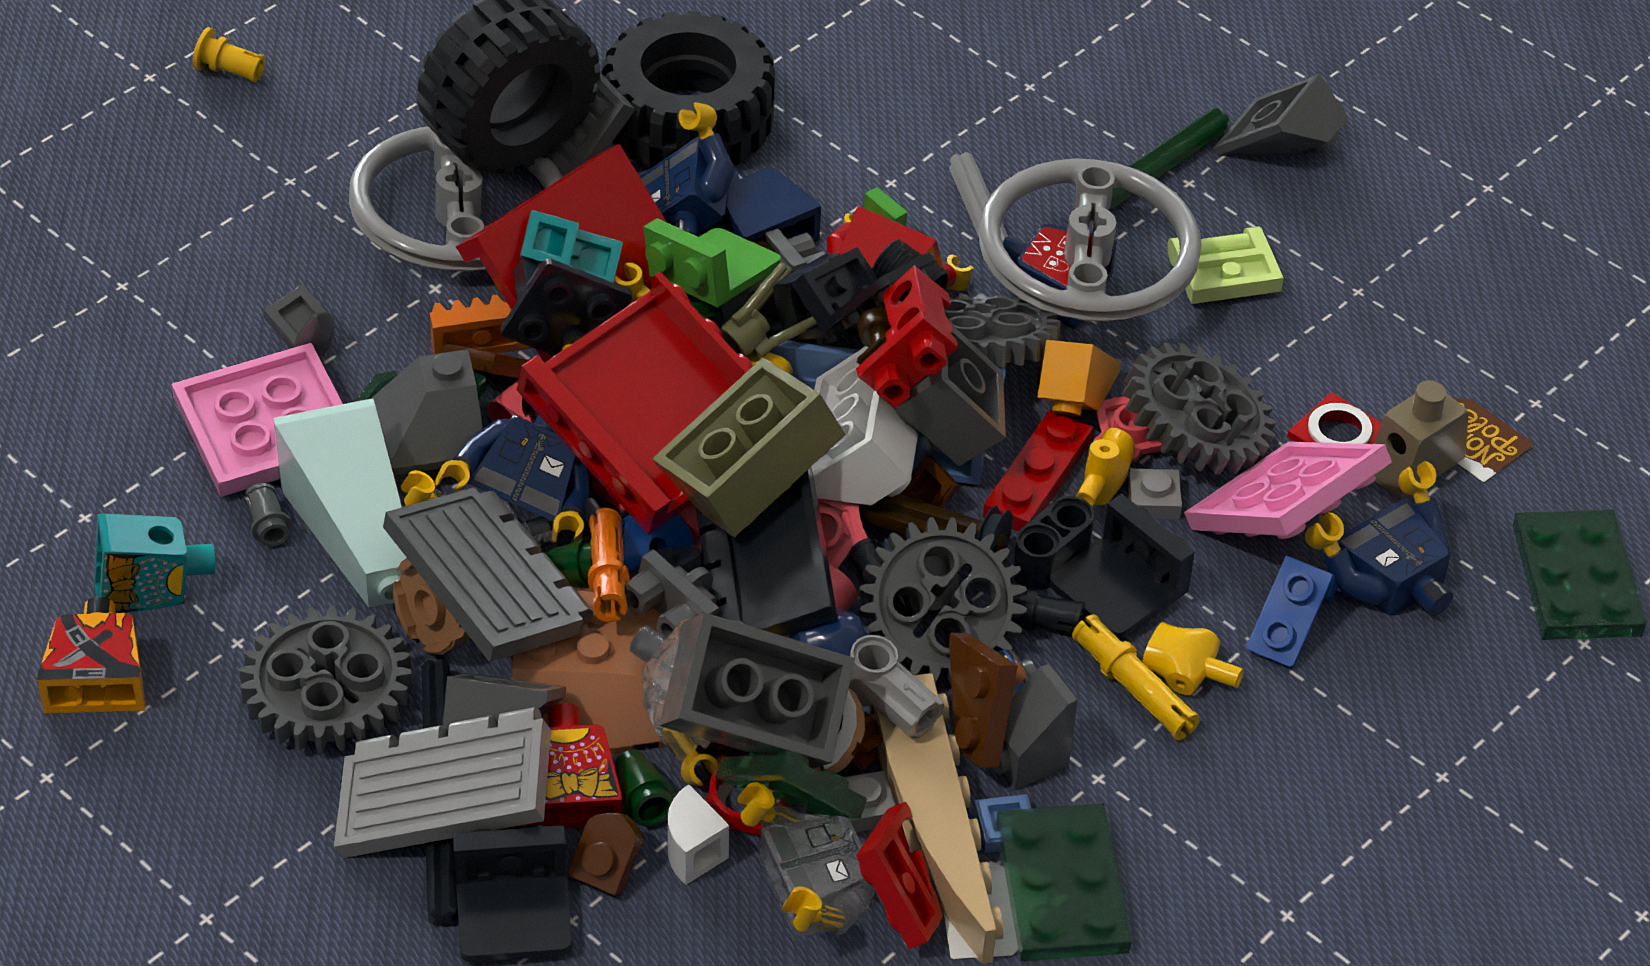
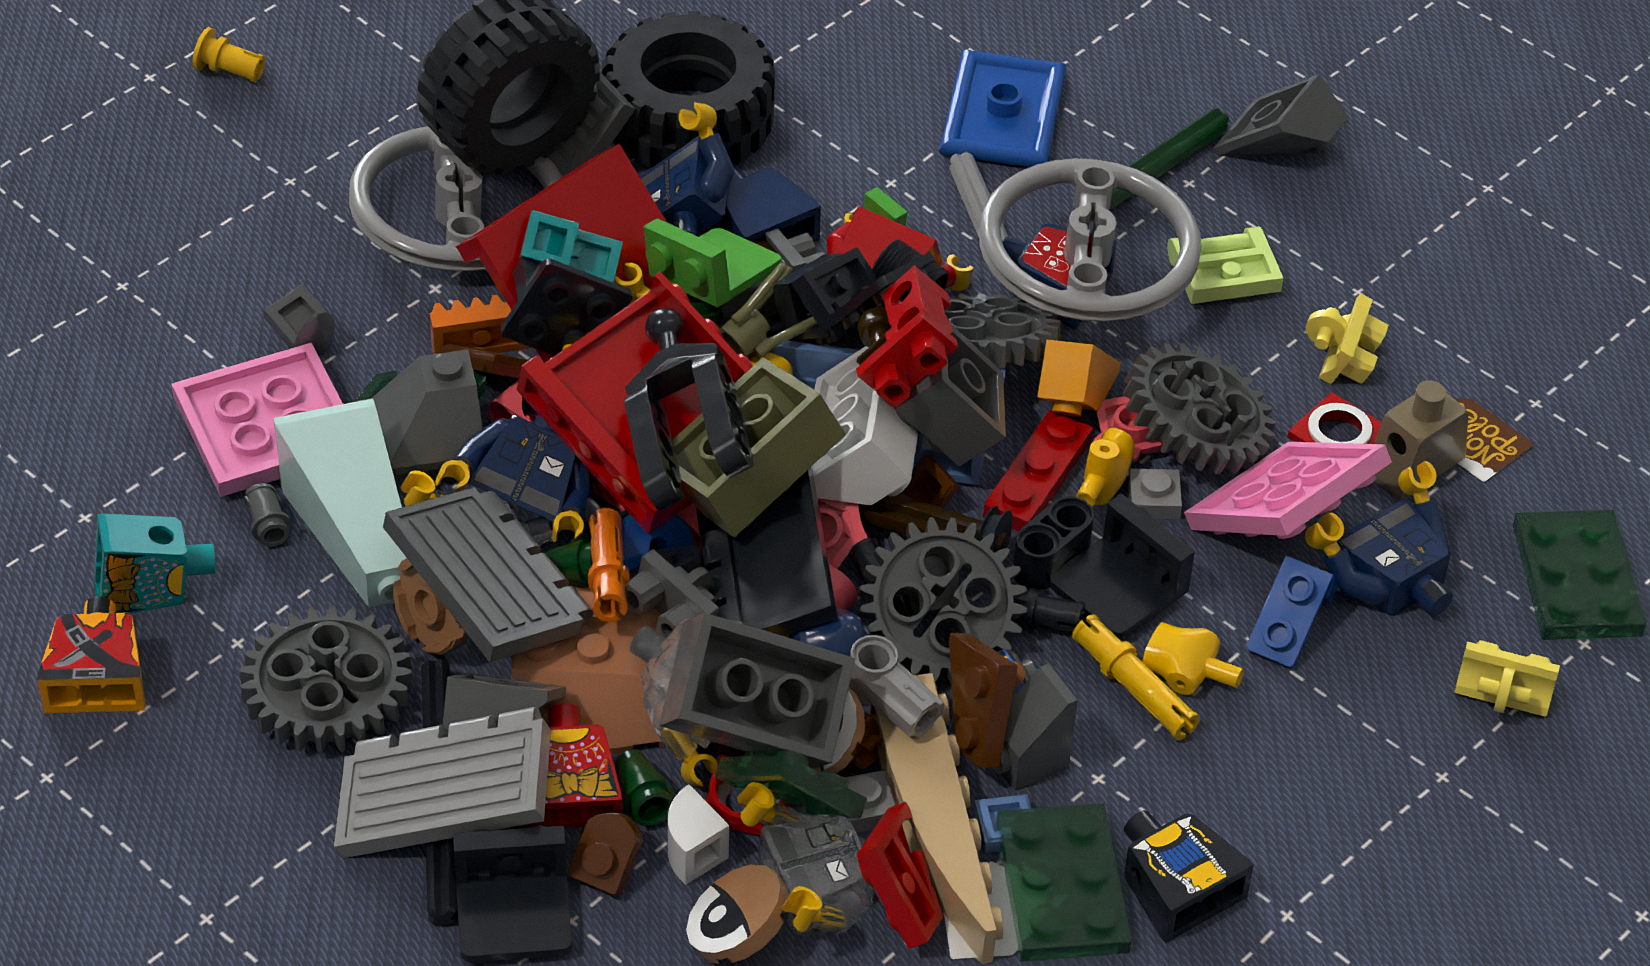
(665, 374): none -> black piece
(737, 914): none -> tile
(1003, 108): none -> blue piece
(1182, 872): none -> black torso
(1342, 336): none -> light yellow hips
(1507, 678): none -> light yellow hips

